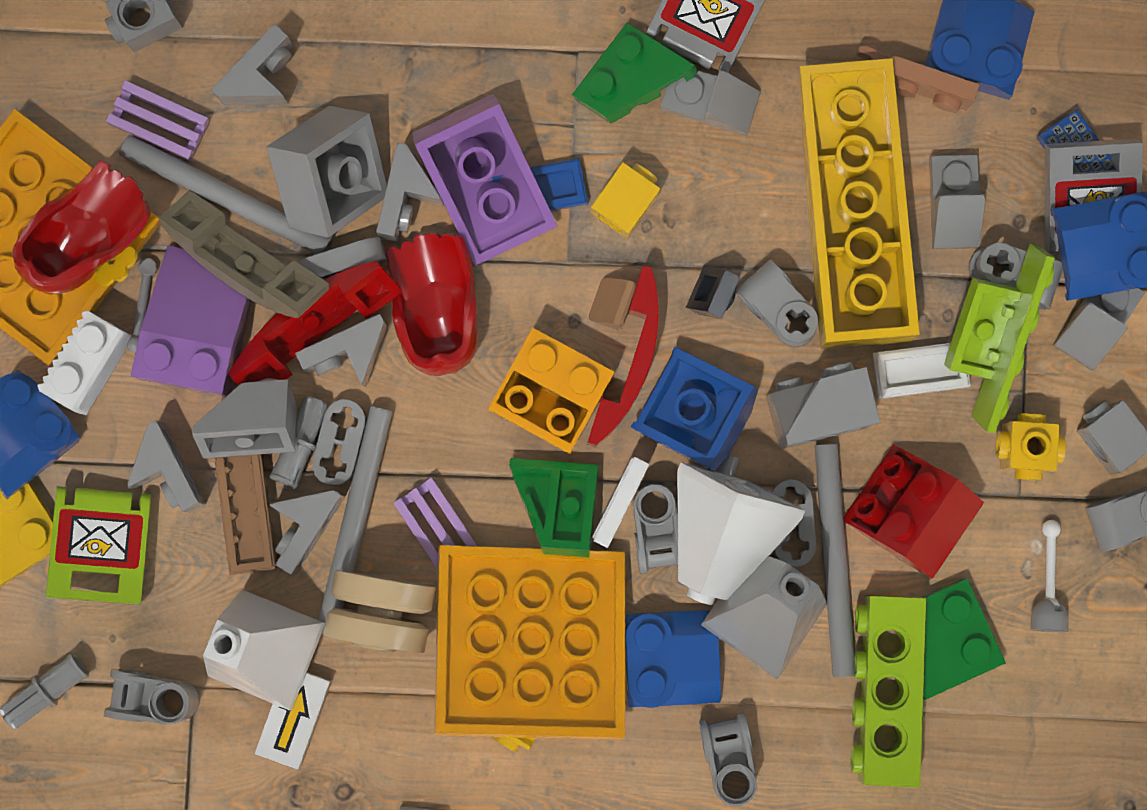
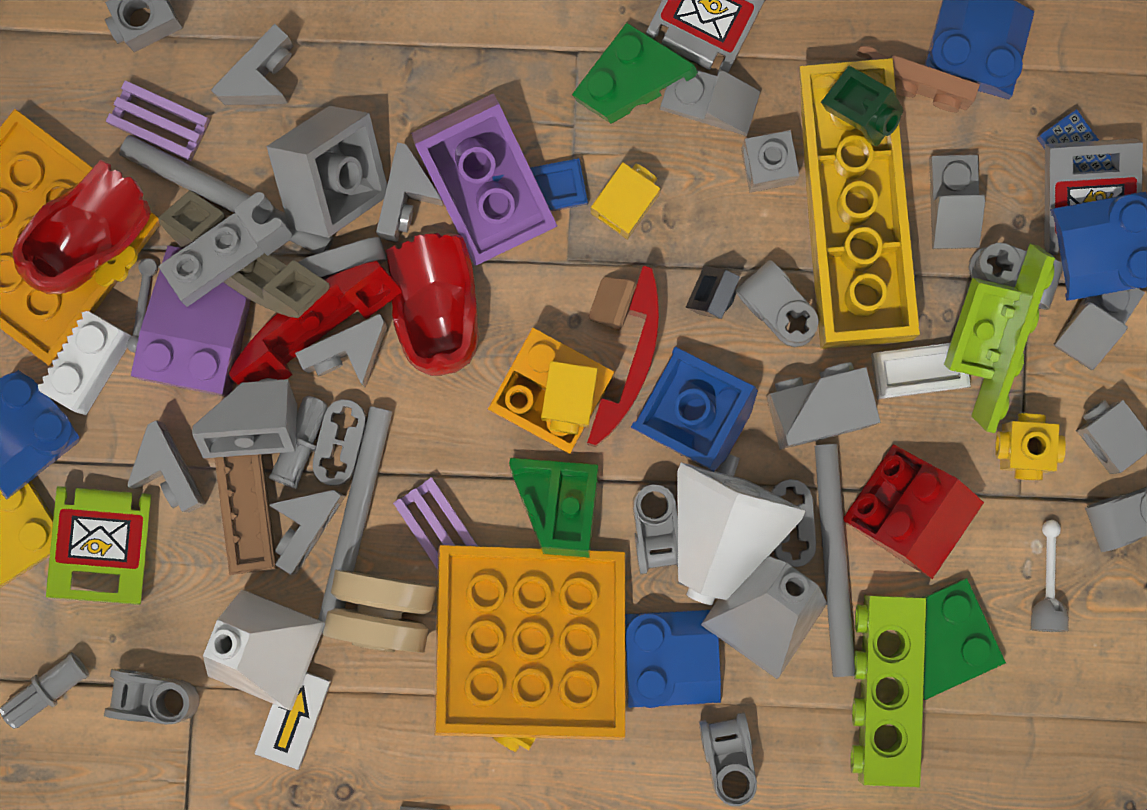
(225, 249): none -> light grey plate
(568, 397): none -> yellow brick
(619, 502): white tile -> none
(770, 161): none -> light grey brick
(864, 105): none -> dark green bracket

